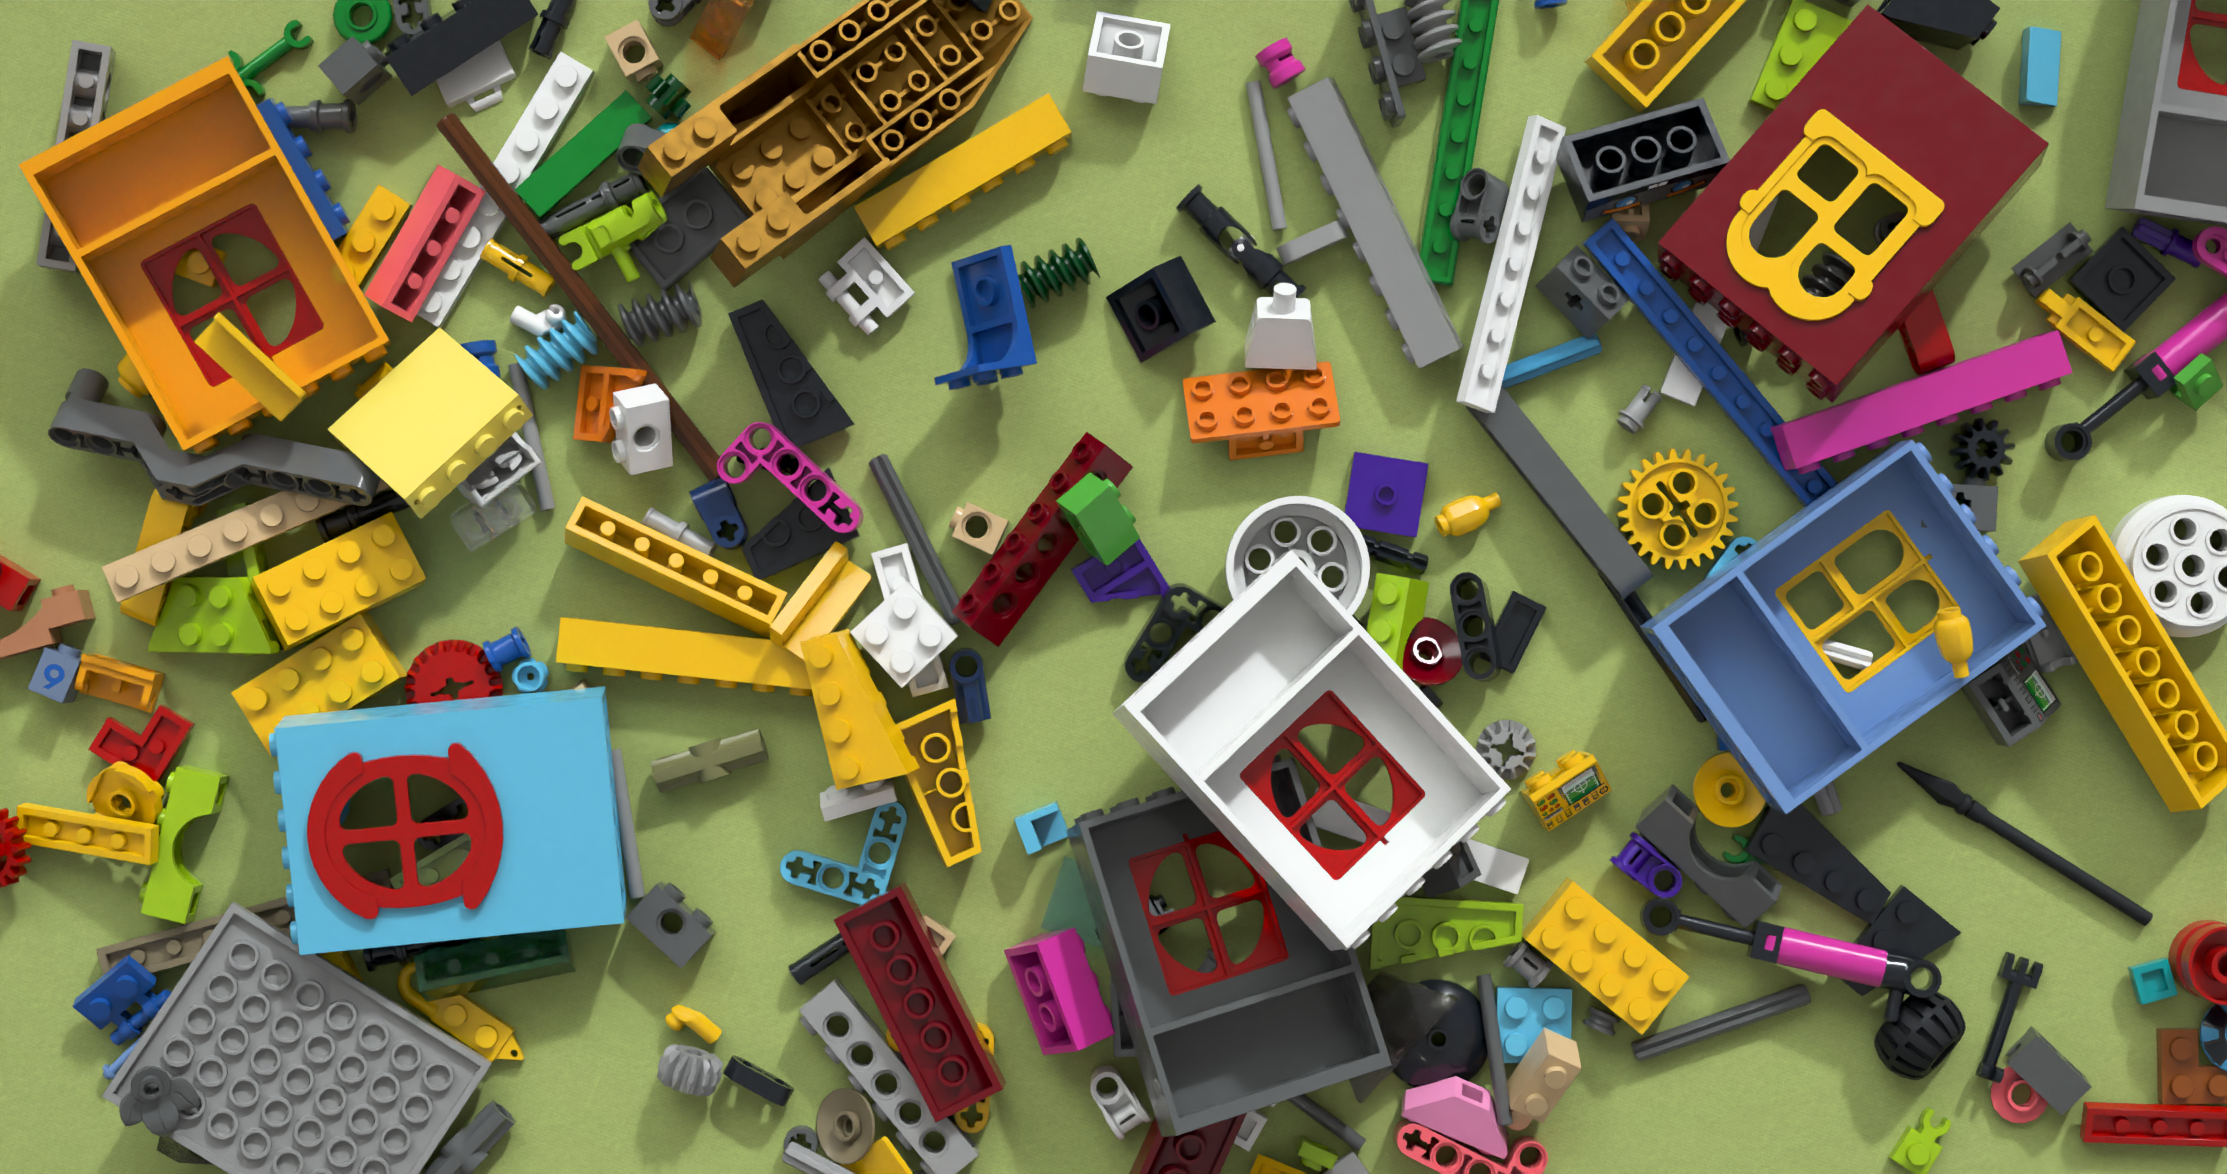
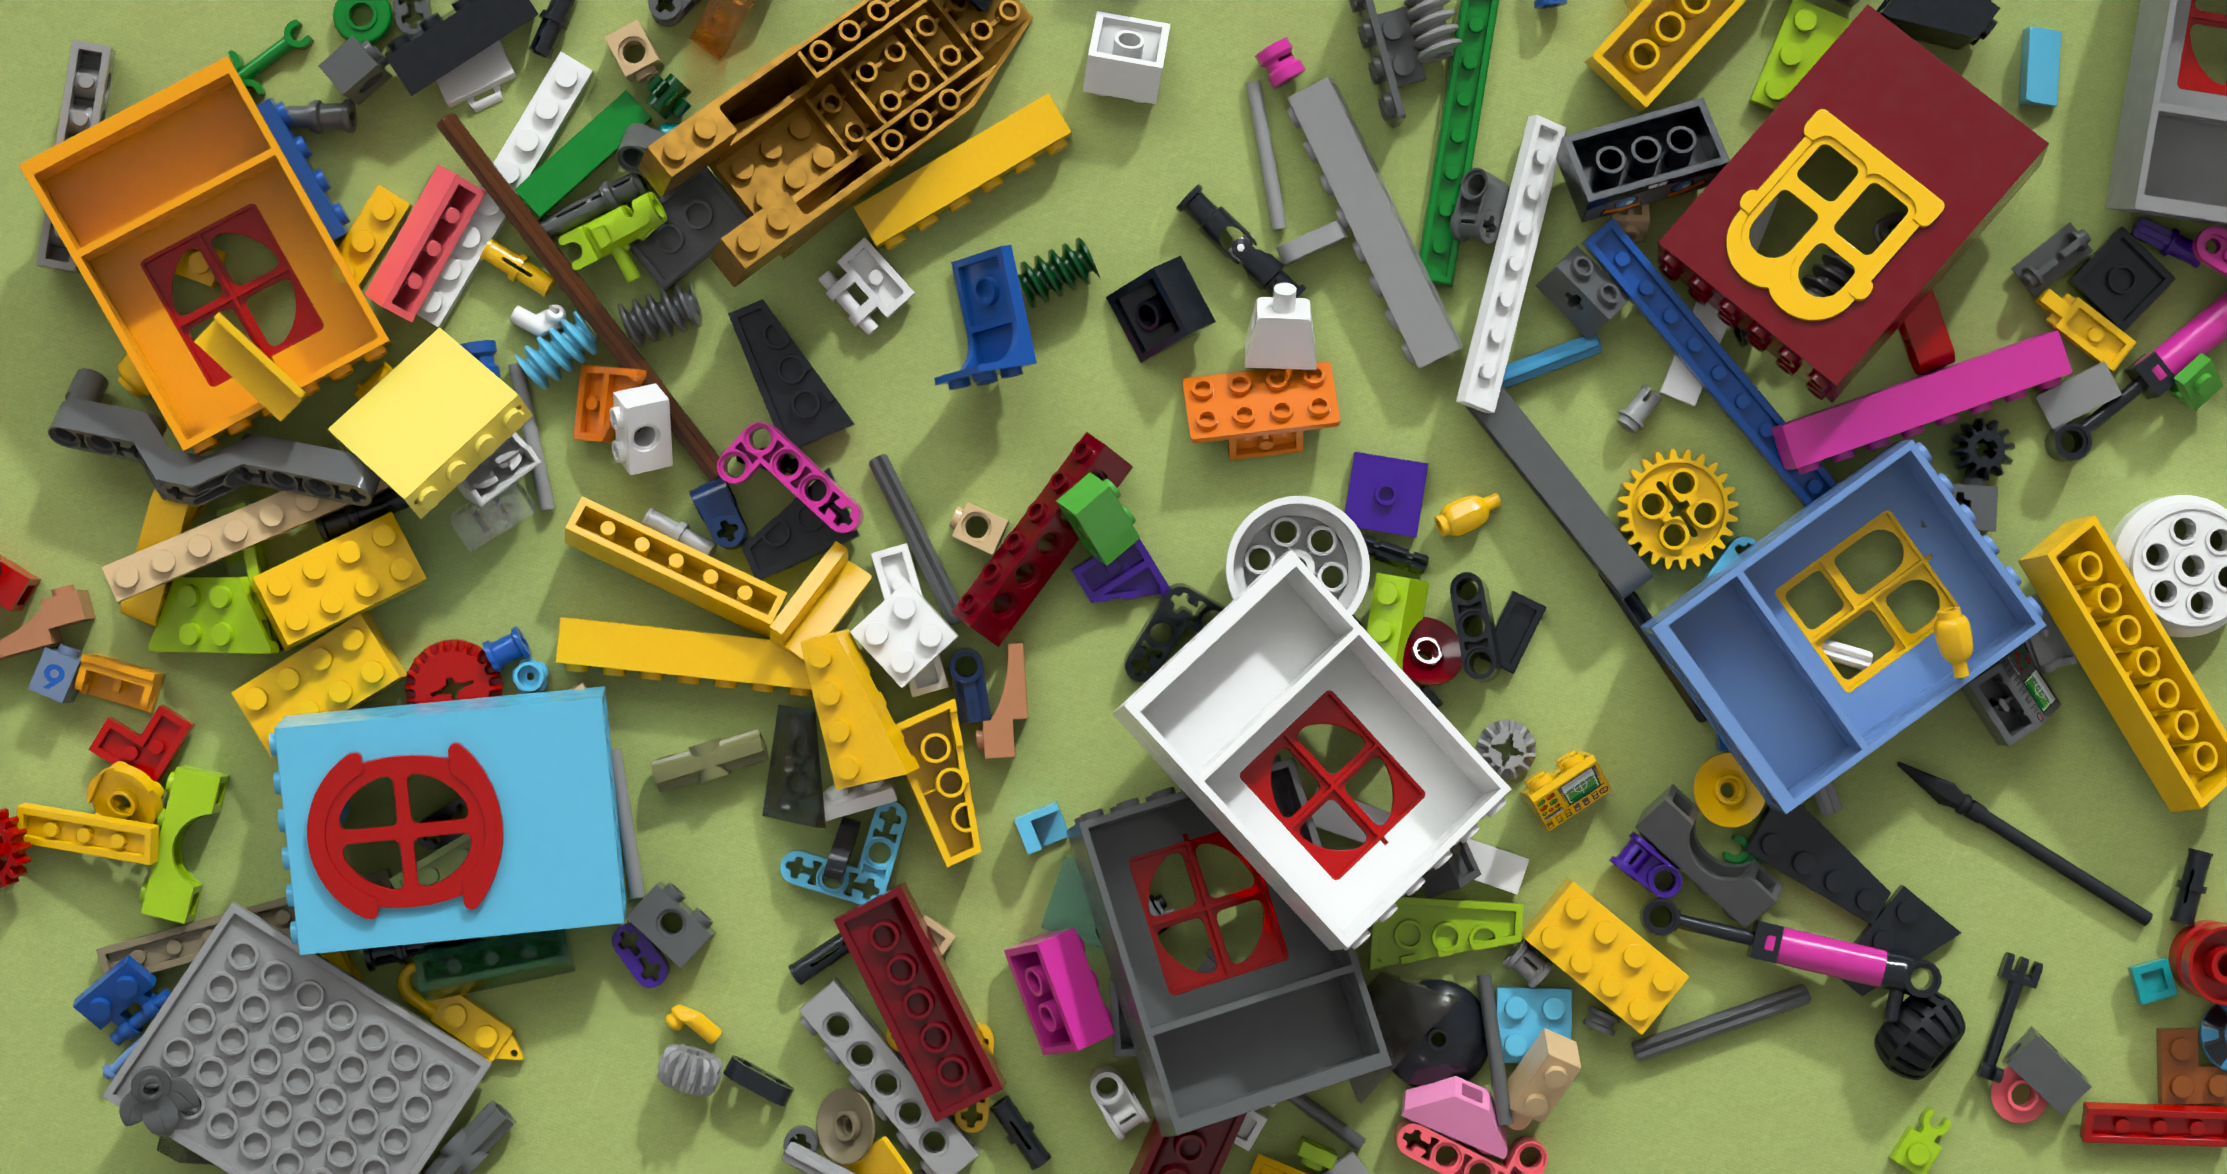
(633, 960): none -> dark purple beam
(794, 770): none -> clear smoke wing
(841, 849): none -> black beam
(998, 734): none -> nougat slope
(1034, 1152): none -> black pin
(2078, 395): none -> light grey tile
(2191, 887): none -> black pin

